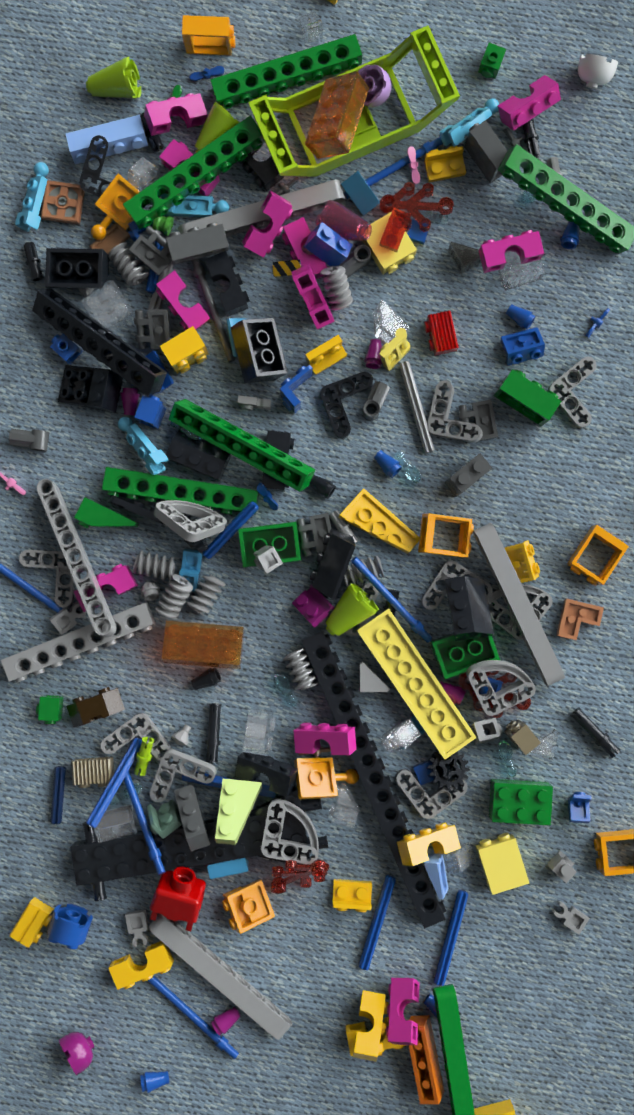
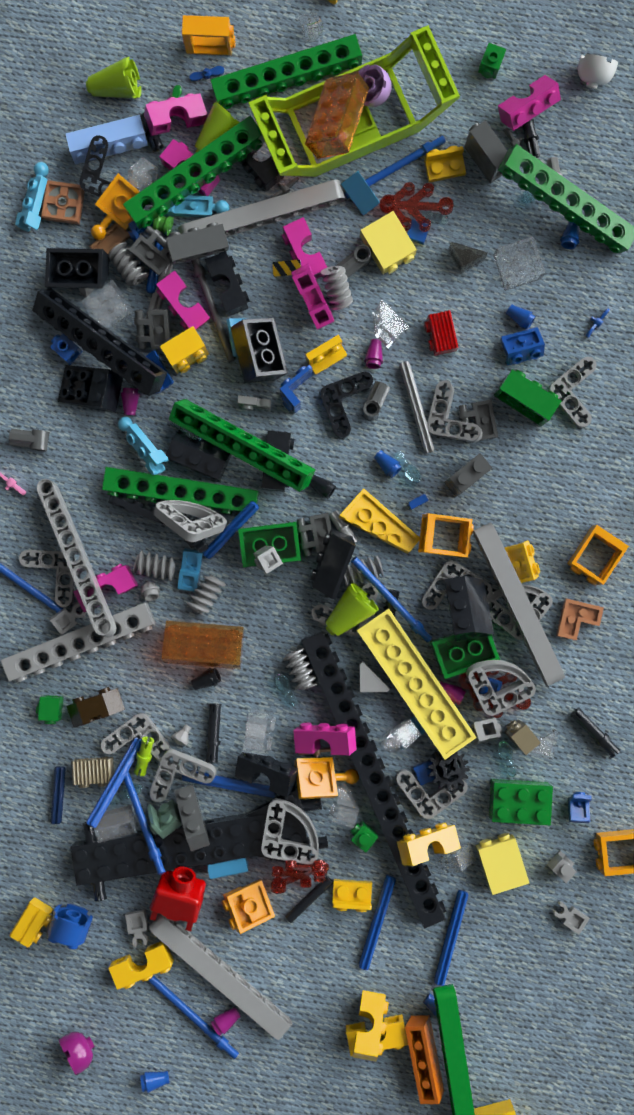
(33, 261): black axle -> none
(96, 515): green slope -> none
(150, 411): blue brick -> none
(175, 598): light grey piece -> none
(234, 808): yellowish green wedge -> none
(261, 240): dark pink arch -> none
(267, 496): blue piece -> none
(308, 899): none -> black piece
(313, 606): magenta plate -> none
(328, 245): blue brick -> none
(344, 222): clear pink cone -> none
(363, 836): none -> green brick
(395, 230): clear red plate -> none
(395, 350): light yellow plate -> none
(401, 993): dark pink arch -> none
(415, 176): bright pink piece -> none
(417, 502): none -> blue tile
(436, 871): light blue slope -> none
(456, 133): medium azure plate -> none
(526, 245): dark pink arch -> none

